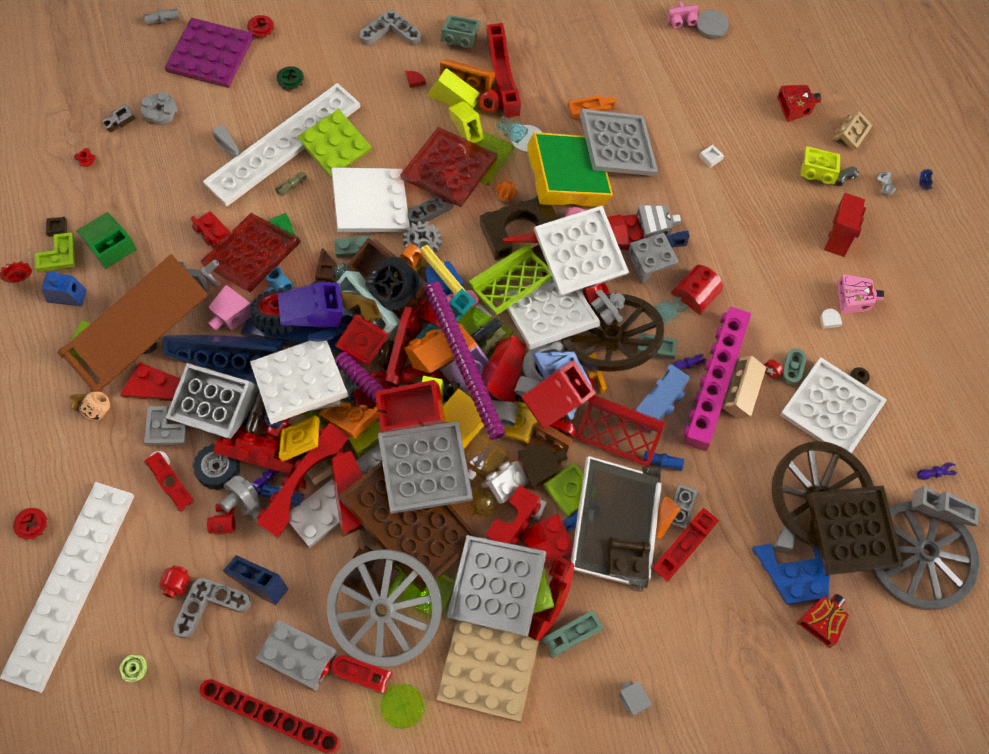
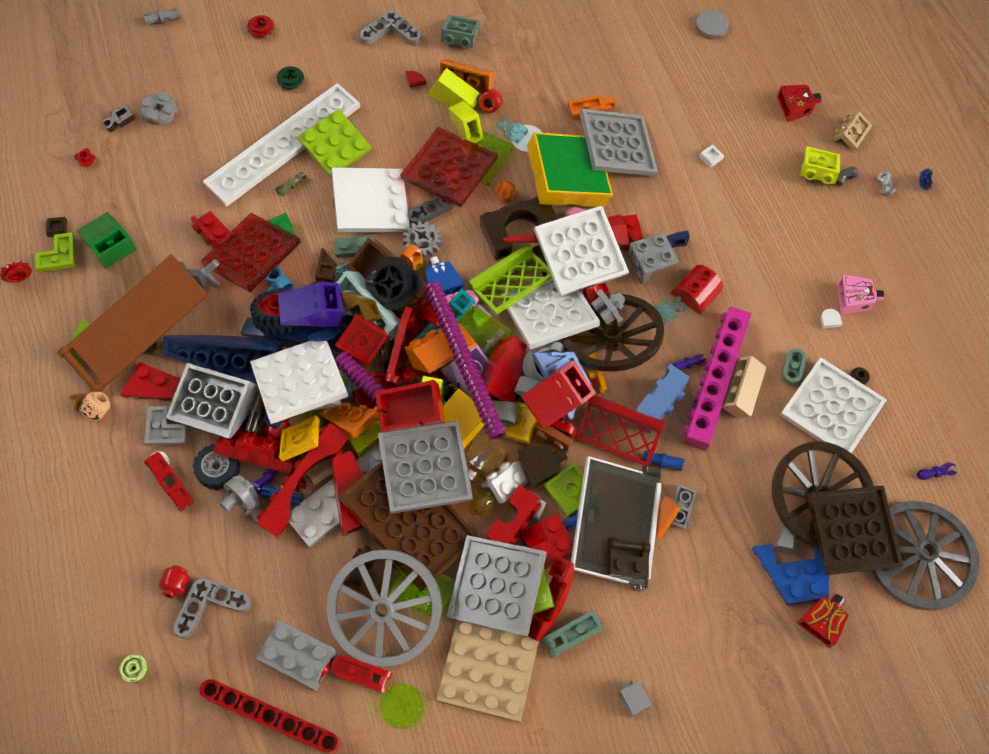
(27, 516): red gear -> none
(63, 289): blue torso -> none
(67, 588): white plate -> none
(209, 52): magenta plate -> none
(221, 523): red piece -> none
(224, 139): light grey slope -> none
(229, 309): bright pink torso -> none
(257, 579): dark blue slope -> none
(441, 270): light yellow axle -> none
(486, 330): black axle -> none
(503, 76): red arch -> none
(656, 220): light grey torso -> none
(667, 349): sand green plate -> none
(683, 14): bright pink hips -> none
(685, 544): red slope -> none
(773, 369): red tile -> none
(846, 224): red wedge -> none
(945, 506): light grey slope -> none

